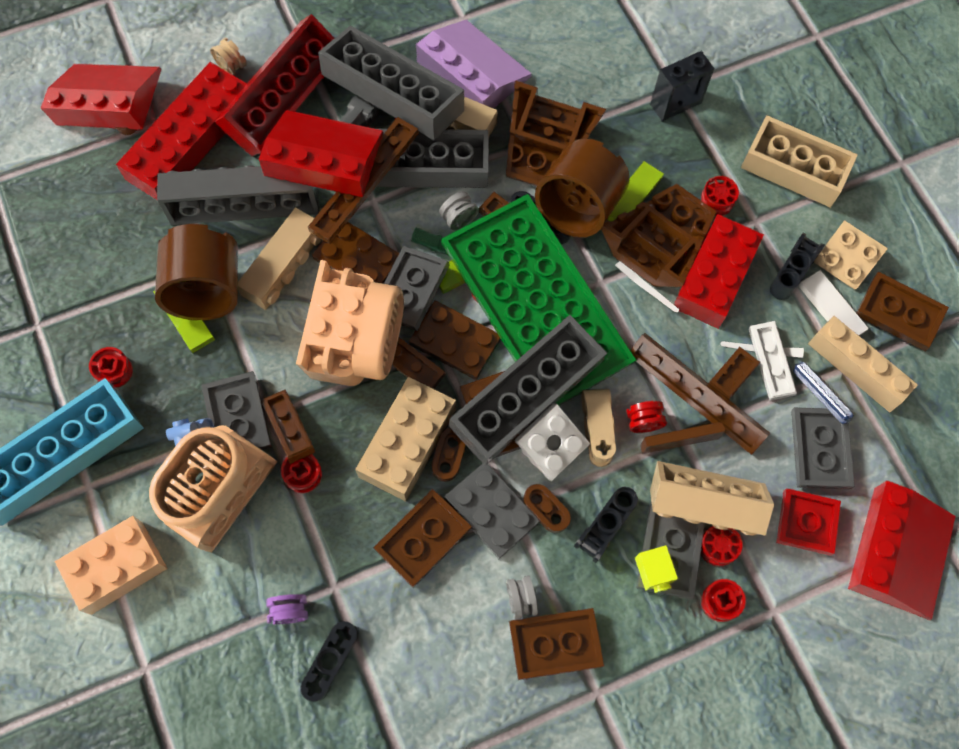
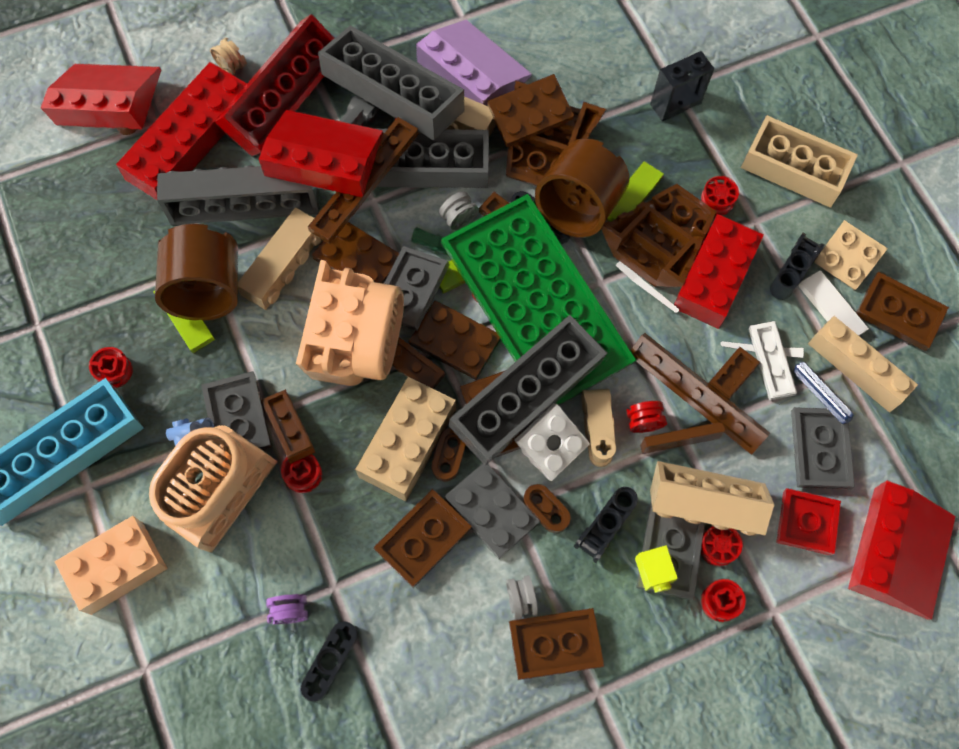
(530, 110): none -> reddish brown plate

